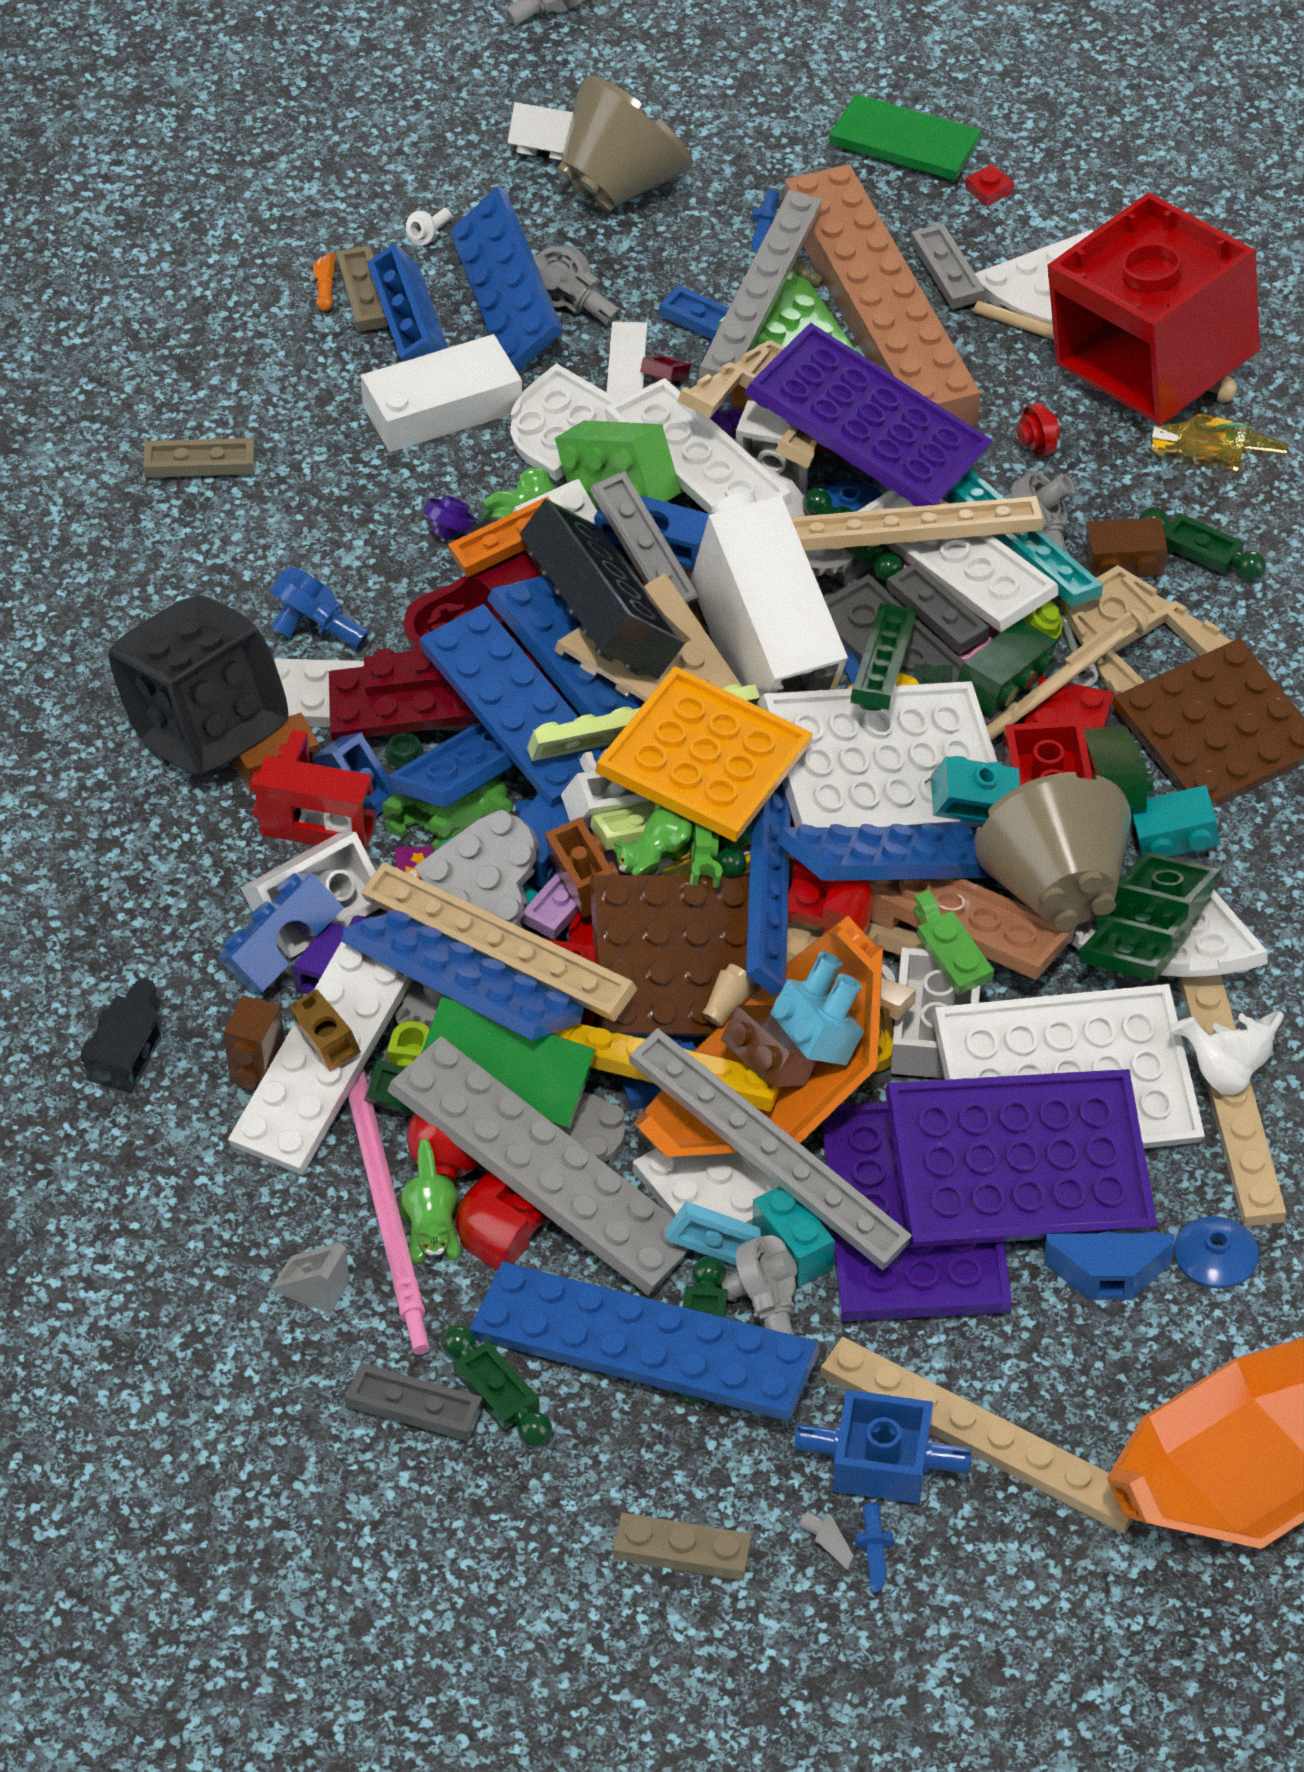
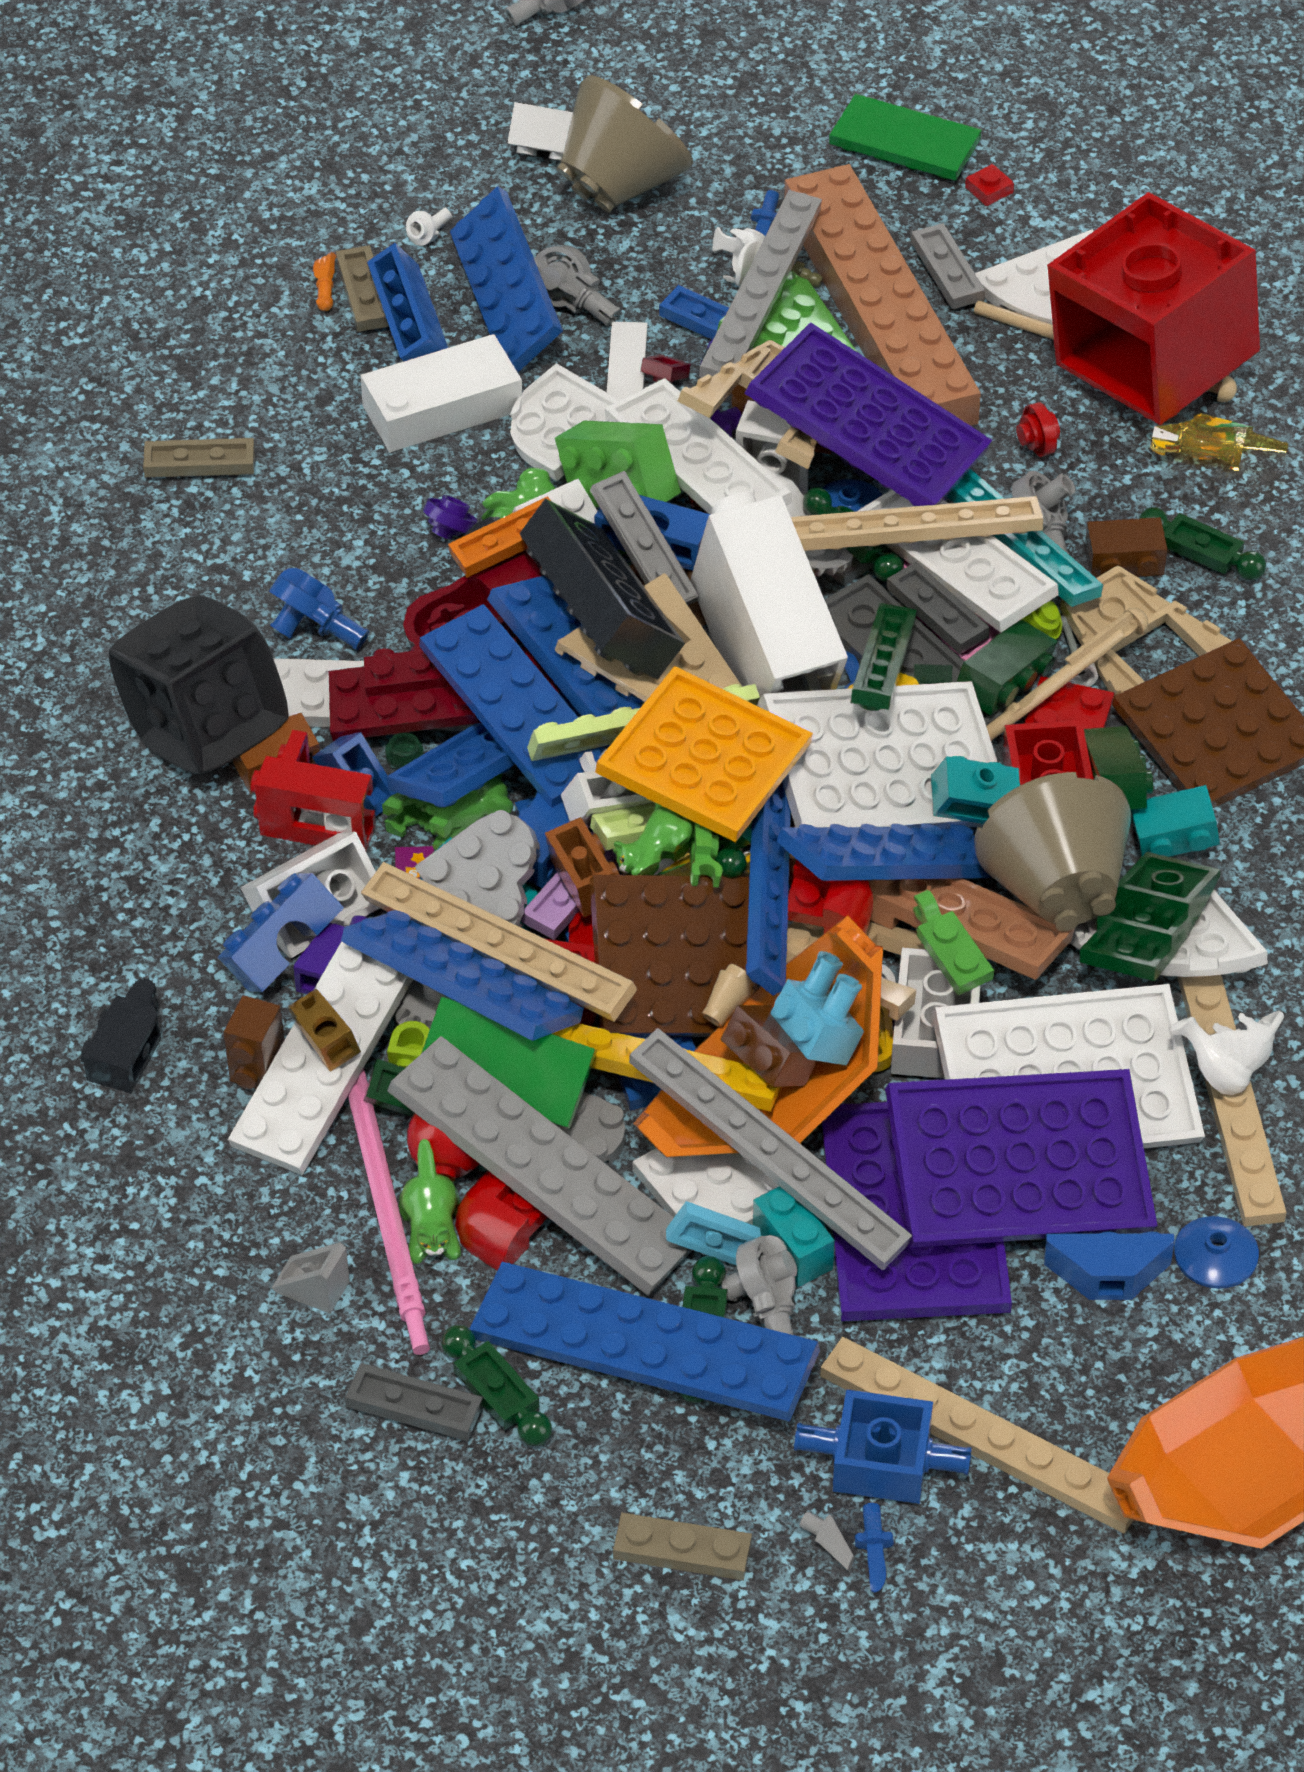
(743, 248): none -> white piece

